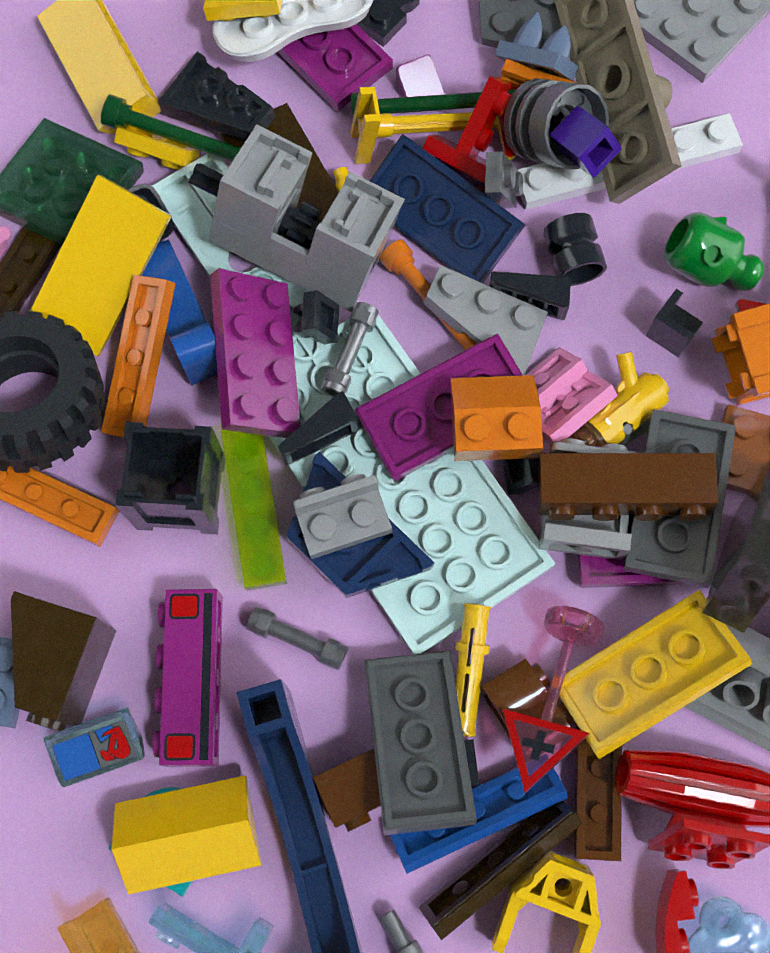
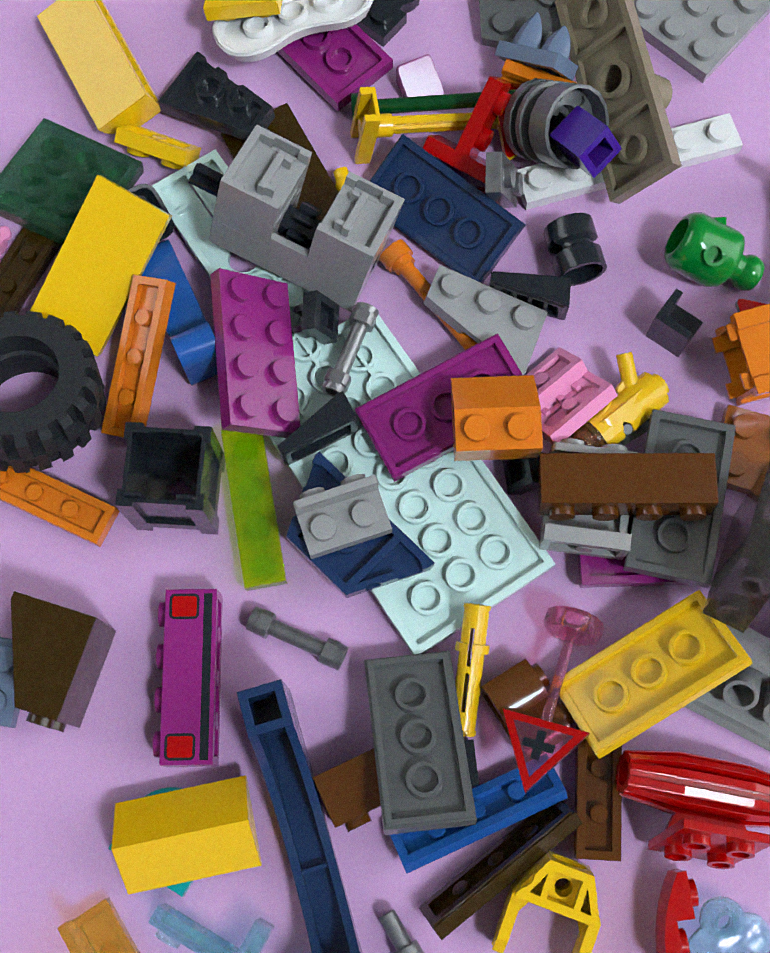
(95, 747): slope -> none
(119, 114): dark green piece -> none

